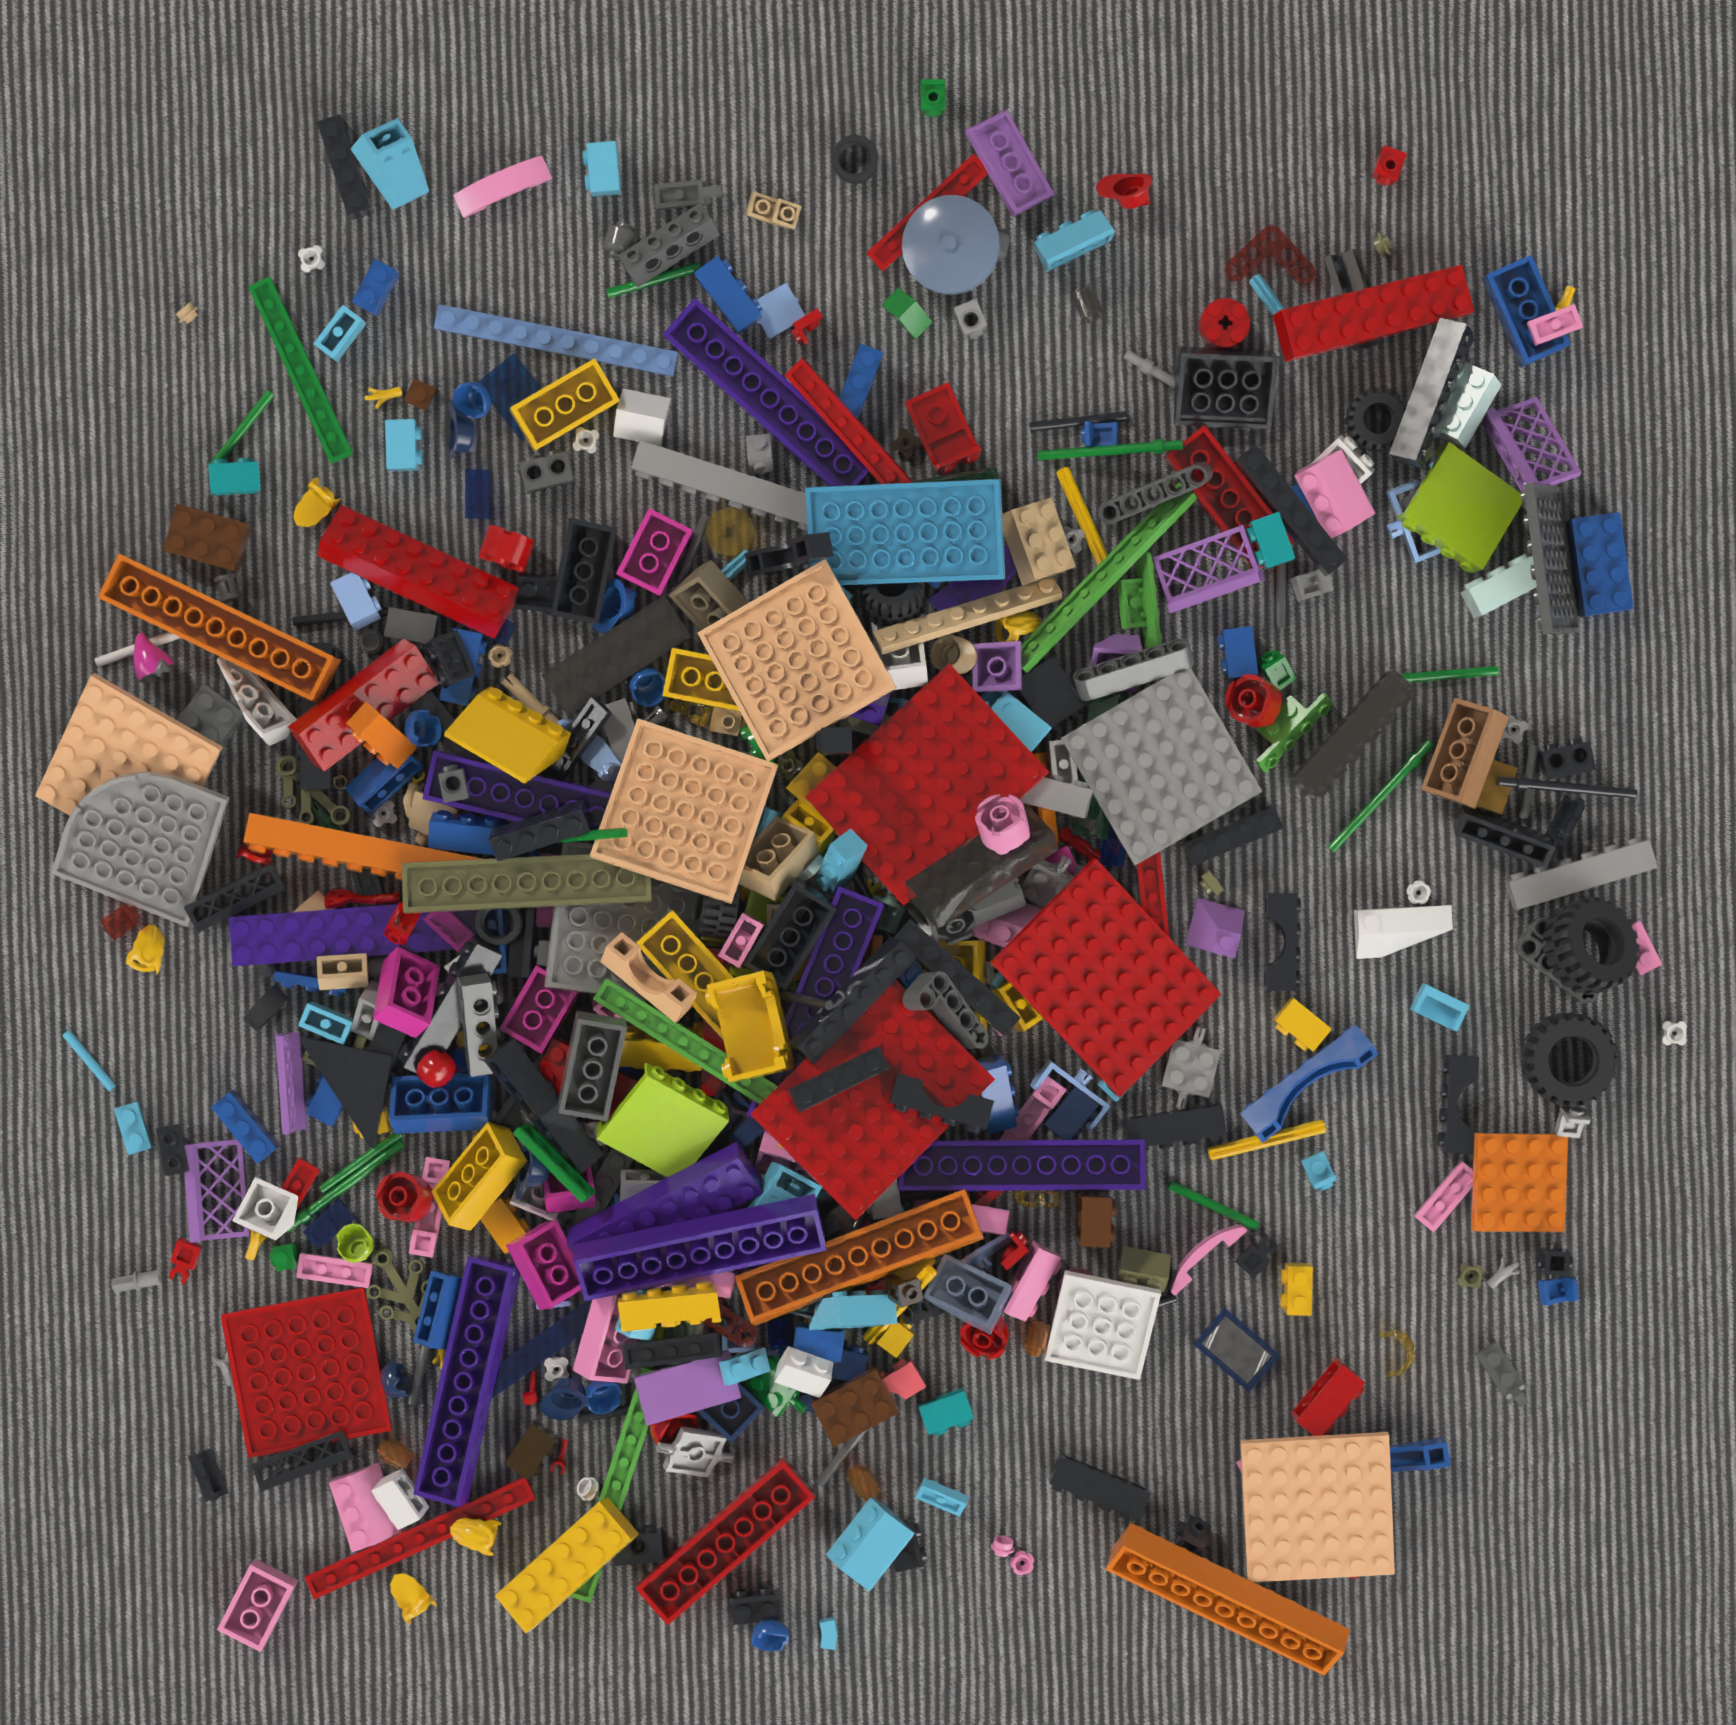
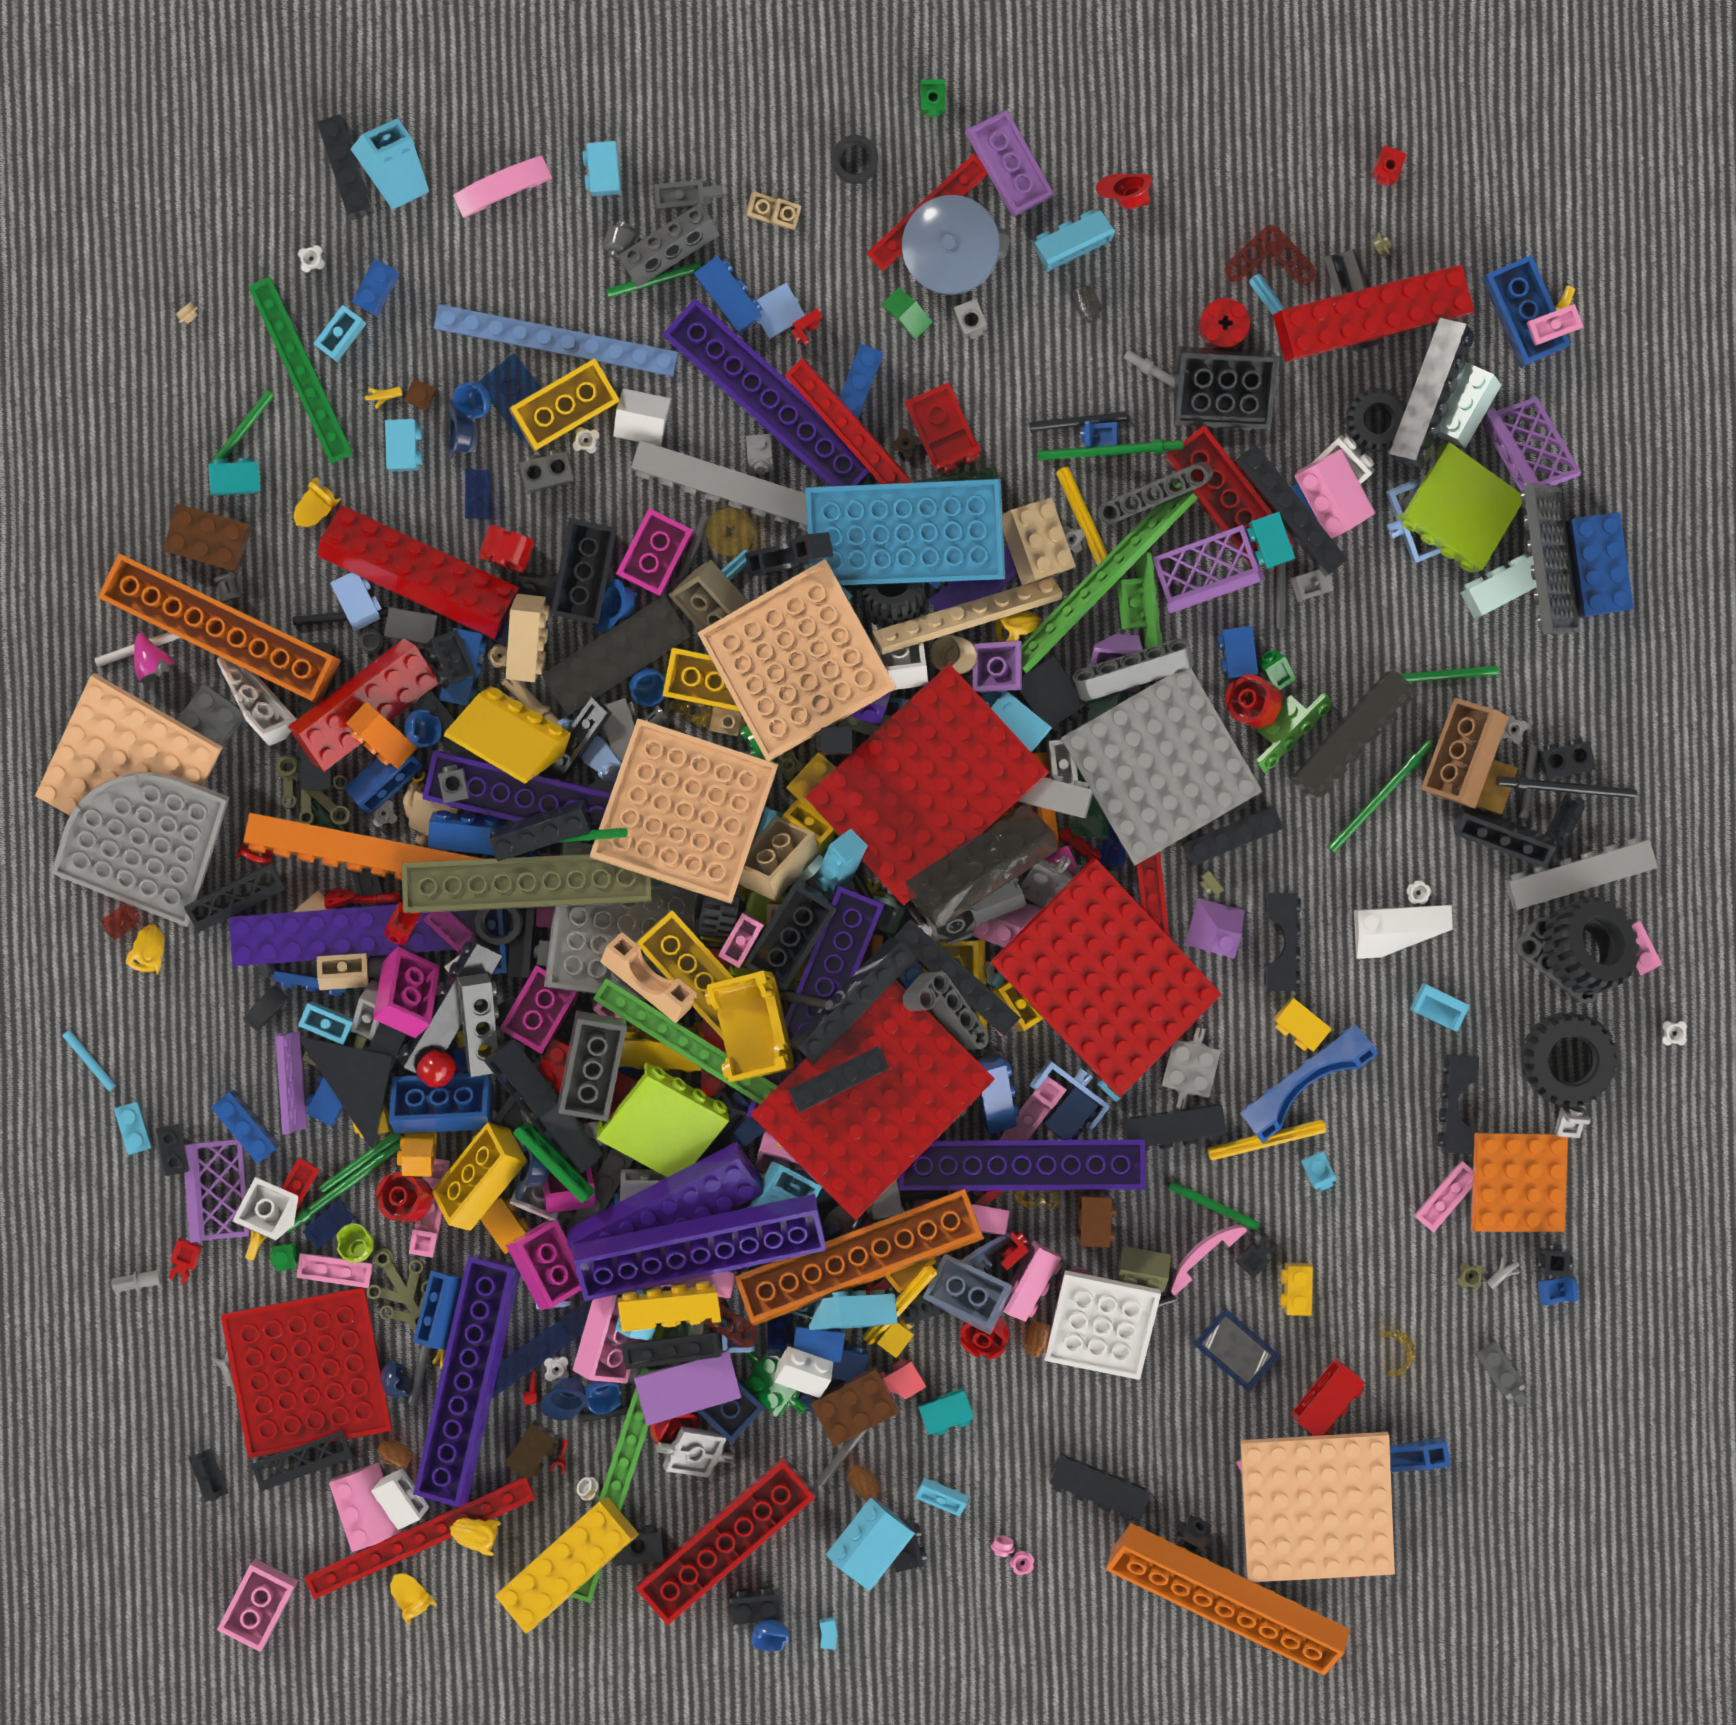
(417, 1153): none -> light orange brick
(527, 638): none -> tan brick
(744, 1366): medium azure plate -> none
(903, 1291): bracket -> none
(910, 1094): black arch -> none
(1002, 823): bright pink brick -> none

